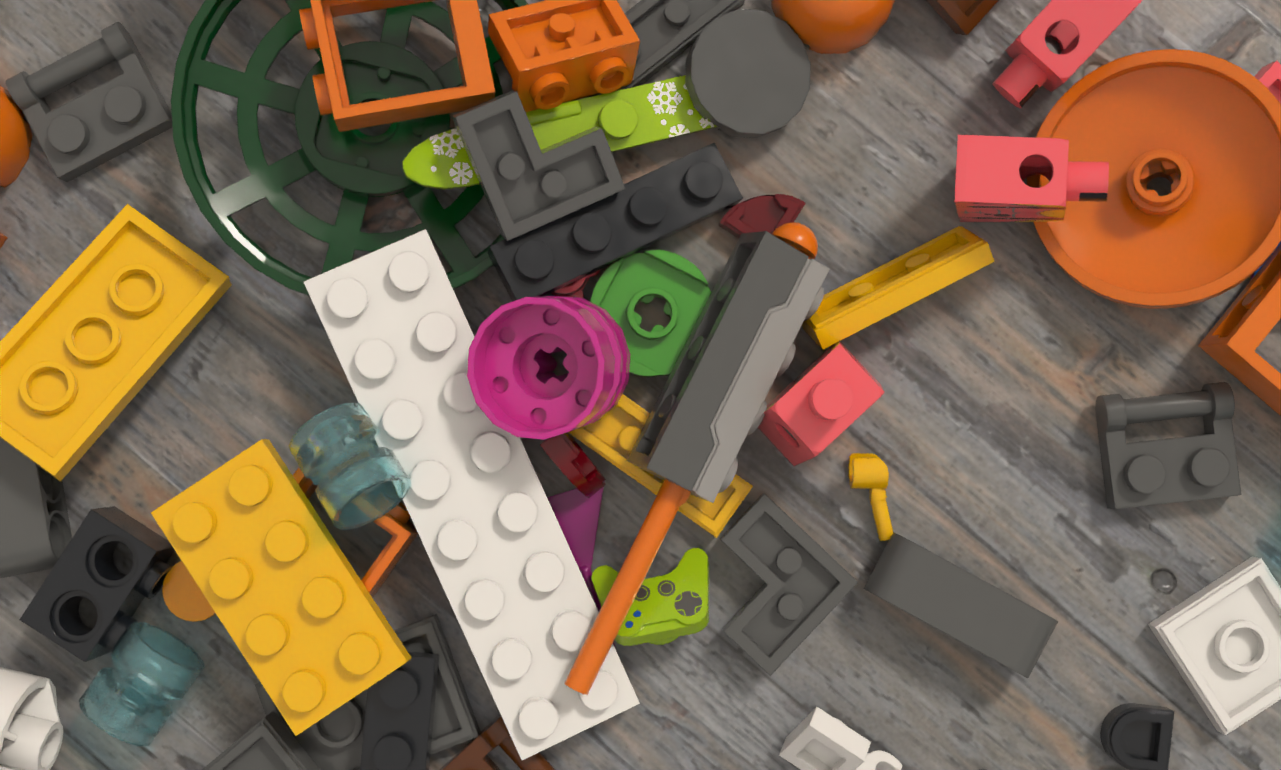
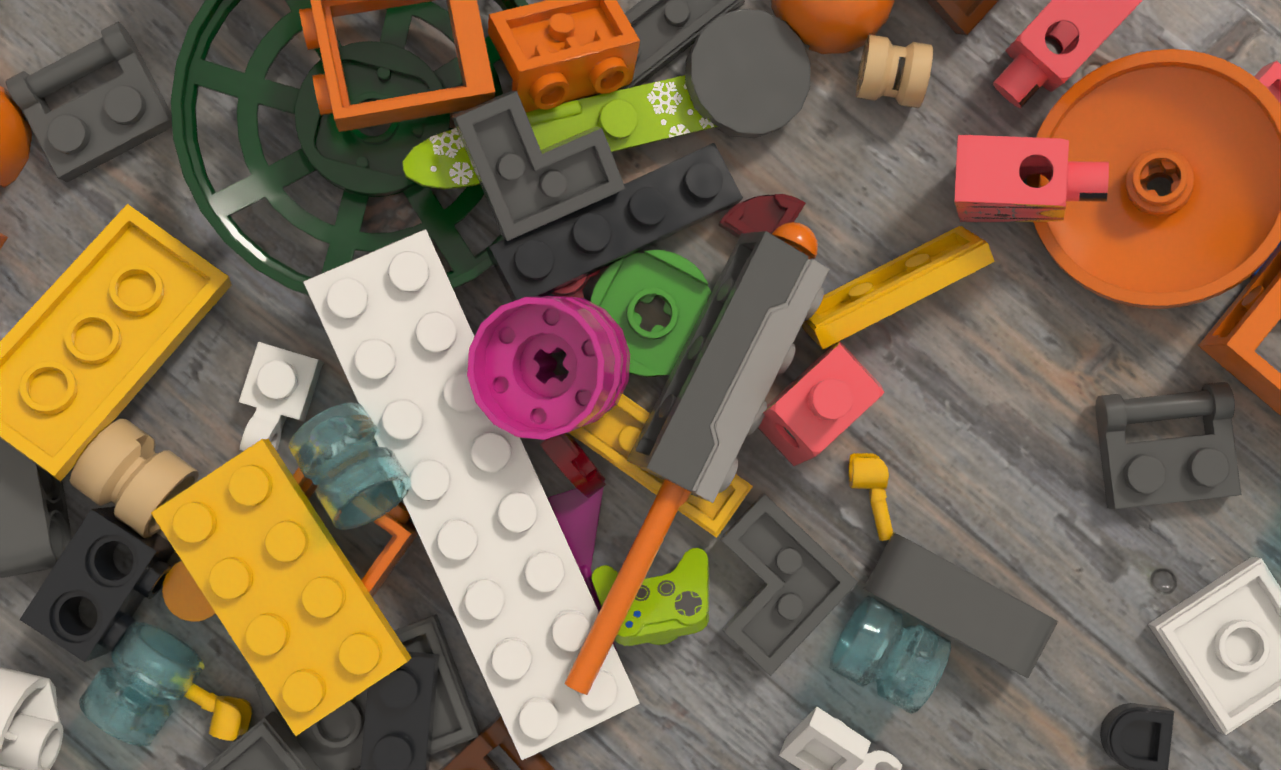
(126, 470): none -> tan wheel
(230, 714): none -> yellow hand
(279, 387): none -> white plate
(880, 66): none -> tan wheel
(898, 658): none -> clear light blue wheel

